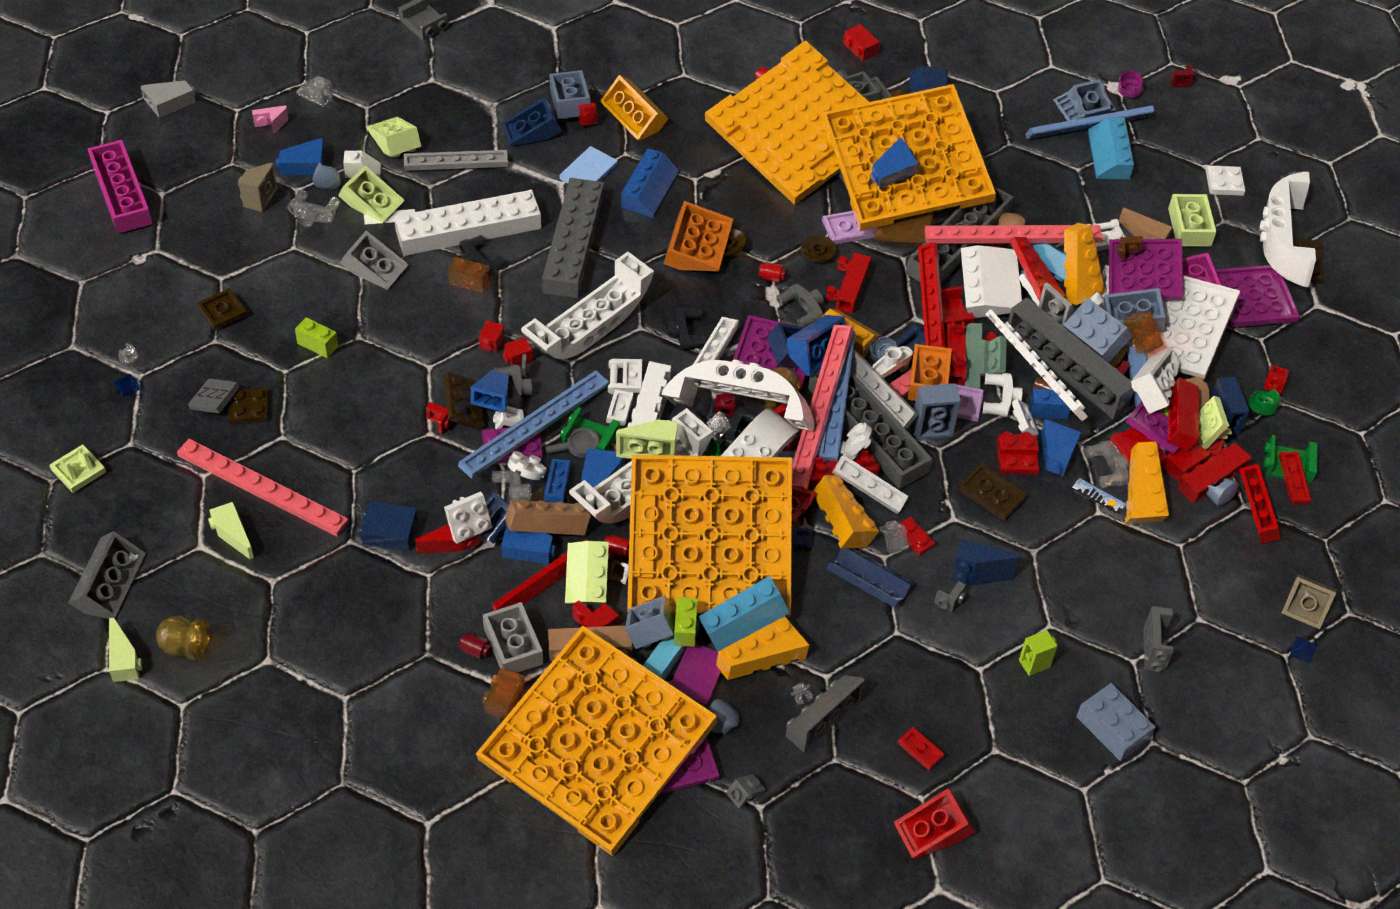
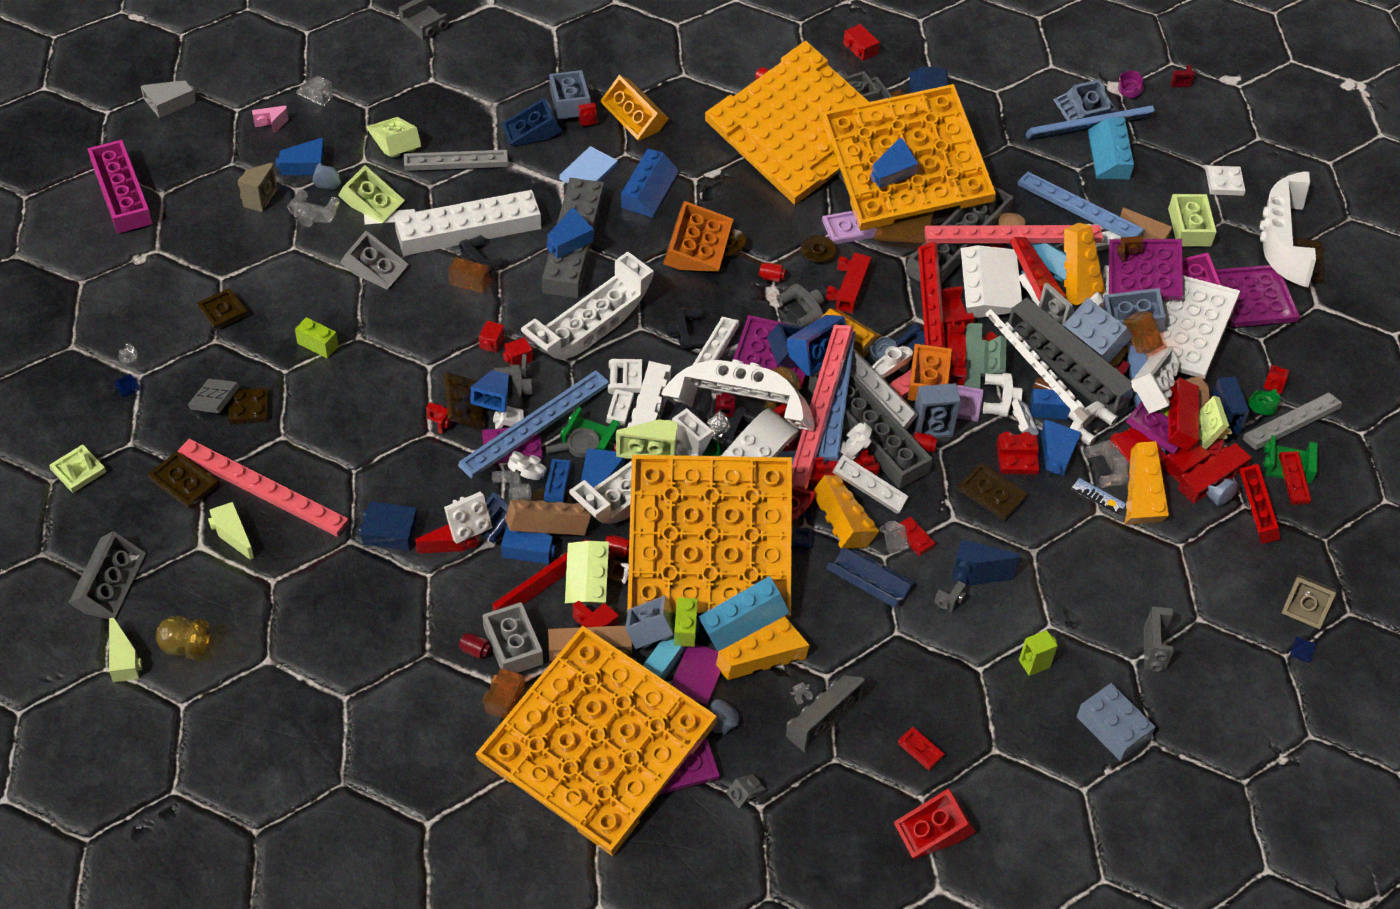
(183, 480): none -> dark brown plate
(356, 160): white slope -> none
(569, 234): none -> blue slope
(926, 441): none -> red brick
(1079, 206): none -> medium blue tile
(1093, 411): none -> white connector
(1292, 420): none -> light grey plate

